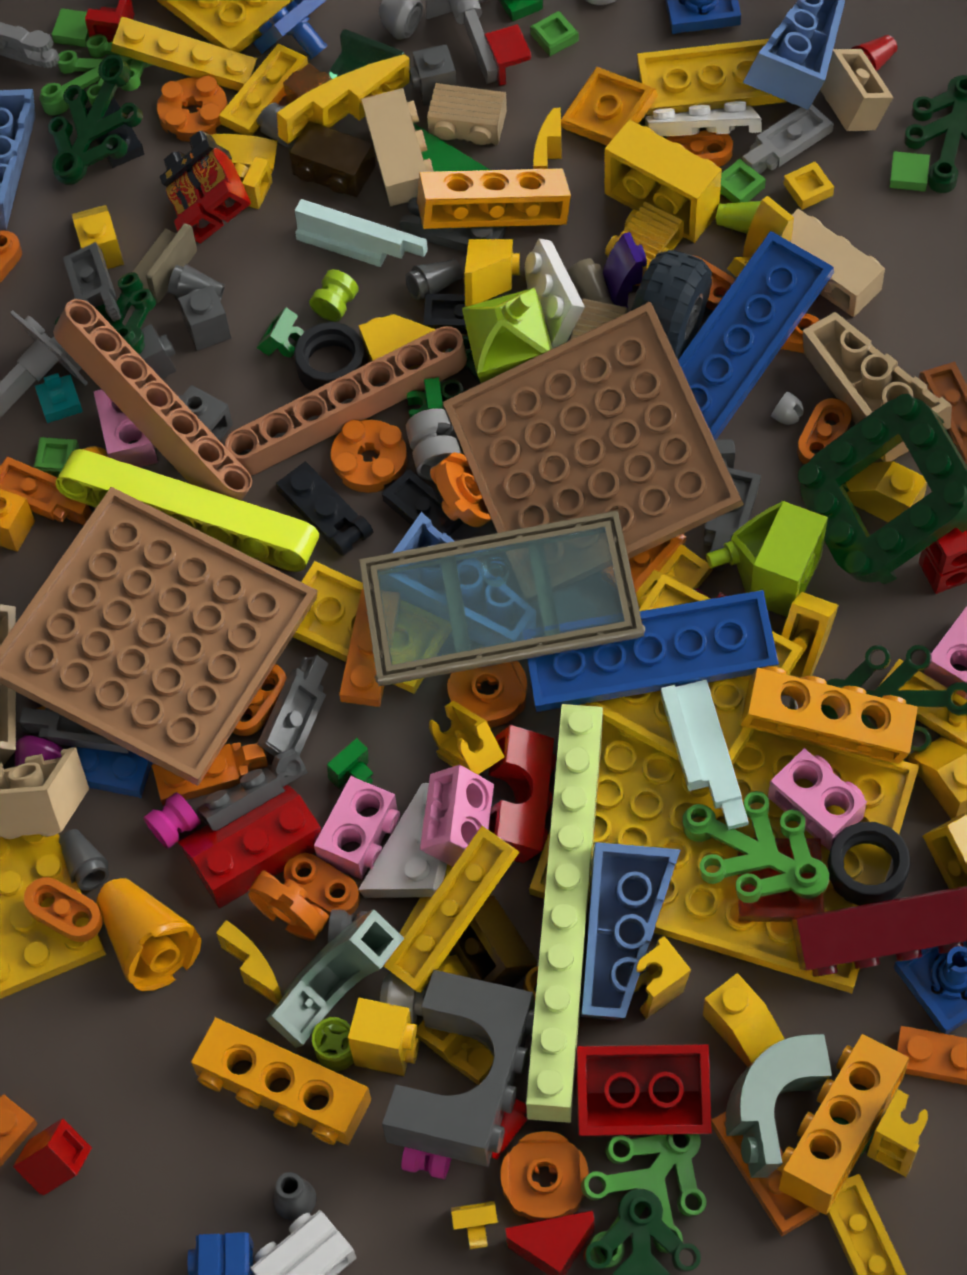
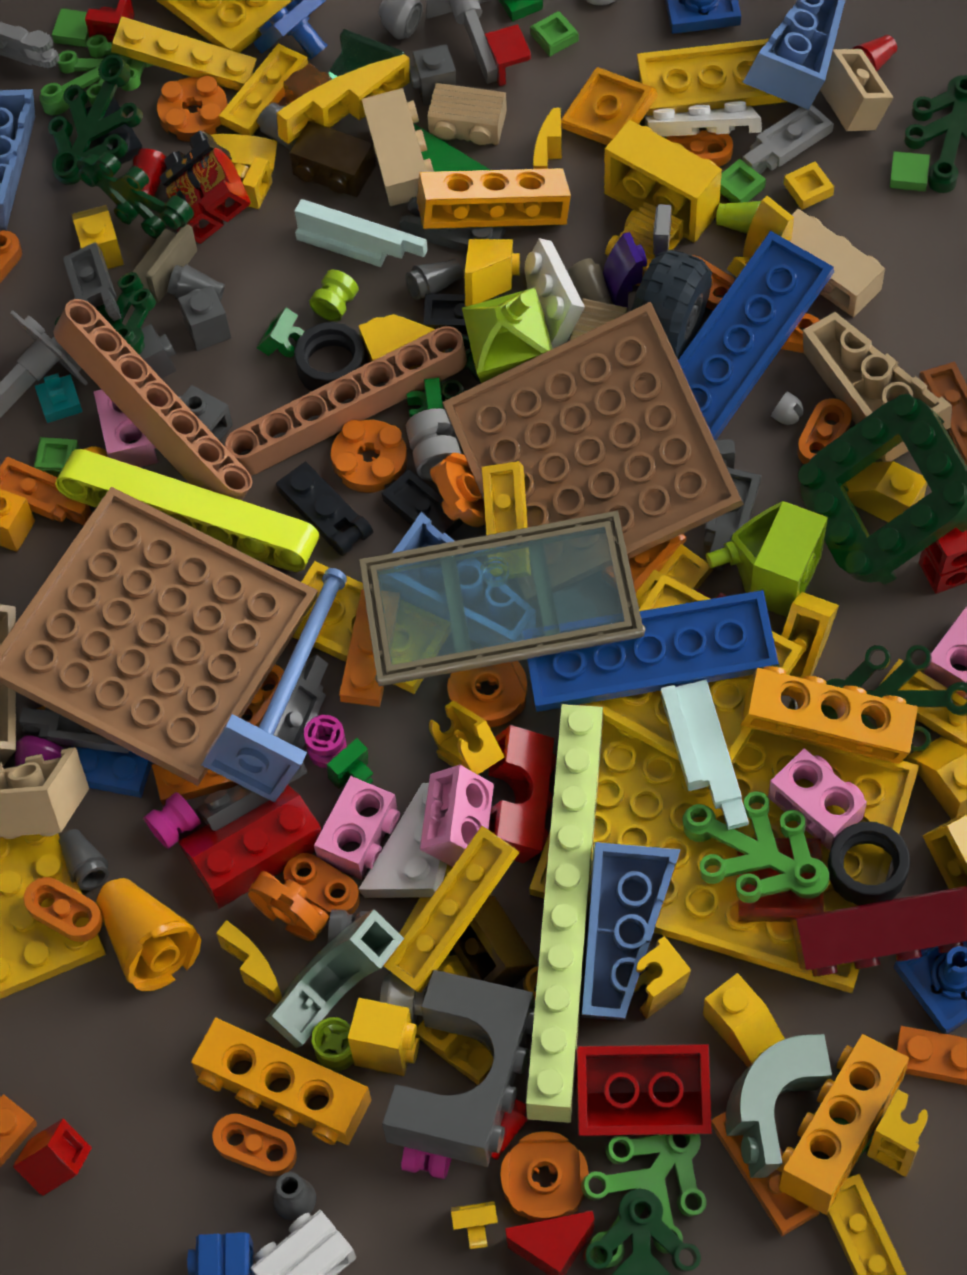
(128, 195): none -> dark green plant
(153, 165): none -> red cone
(254, 754): none -> medium blue tile
(256, 1145): none -> orange plate
(321, 747): none -> dark pink wheel
(504, 497): none -> yellow plate
(662, 229): none -> light grey tile

